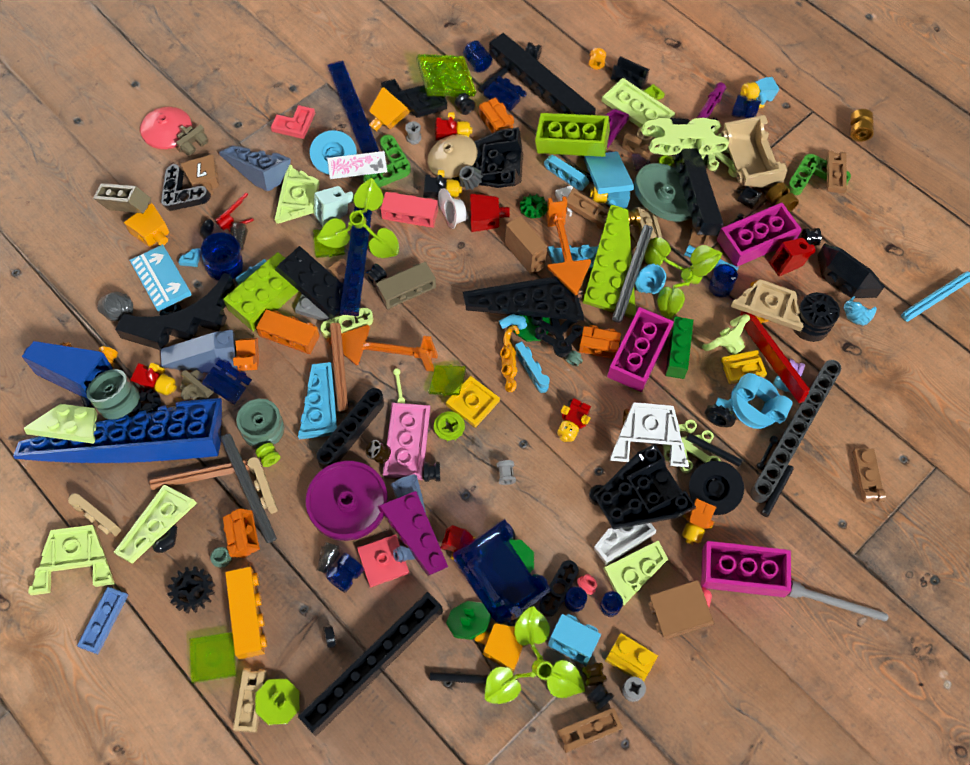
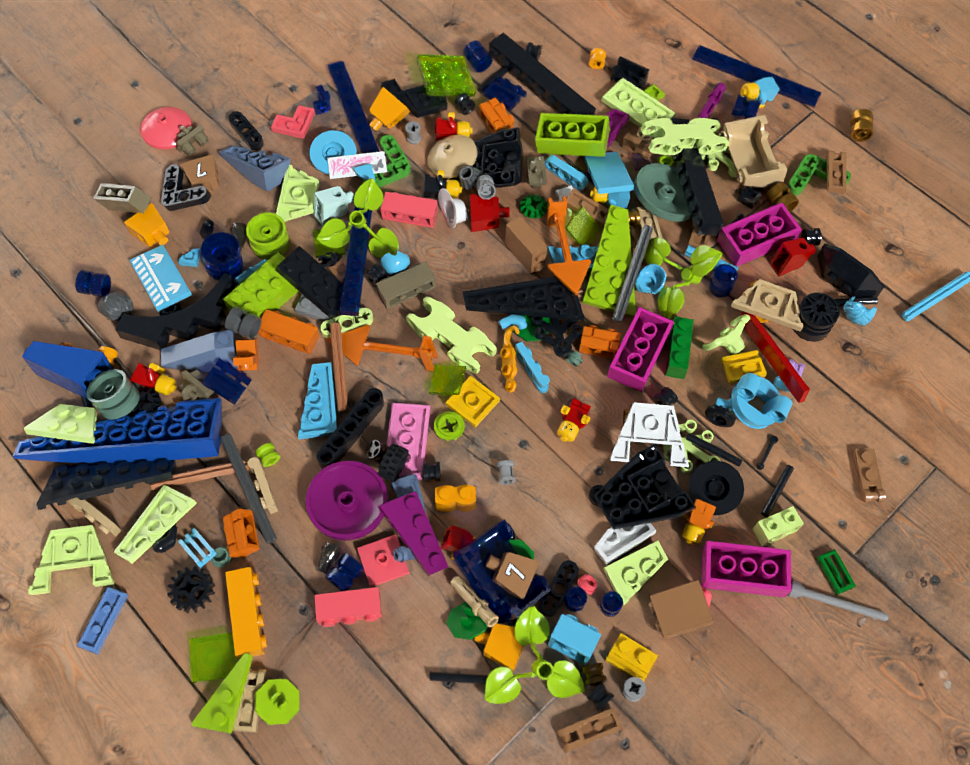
(93, 283): none -> clear blue wheel
(95, 480): none -> black wing
(189, 539): none -> medium azure tile
(222, 708): none -> lime wing
(225, 220): red plant -> none
(243, 323): none -> dark grey wheel
(246, 137): none -> black beam
(260, 422): sand green wheel -> none
(267, 235): none -> lime wheel
(322, 105): none -> clear blue bracket
(329, 259): none -> black axle
(329, 636): black tile -> none
(348, 606): none -> coral brick
(365, 172): none -> medium azure tile
(371, 664): black brick -> none
(393, 462): none -> black tyre
(395, 263): none -> medium azure hair
(396, 372): yellowish green hinge -> none
(459, 498): none -> light orange brick
(461, 342): none -> yellowish green piece
(479, 607): none -> tan pin
(485, 187): none -> light grey wheel
(513, 572): none -> medium nougat torso
(536, 172): none -> dark tan hips
(583, 227): none -> clear neon green piece
(666, 397): none -> black wheel
(752, 74): none -> clear blue tile
(777, 526): none -> yellowish green brick
(793, 437): dark grey beam -> none
(843, 588): none -> green tile
(864, 300): none -> black bar

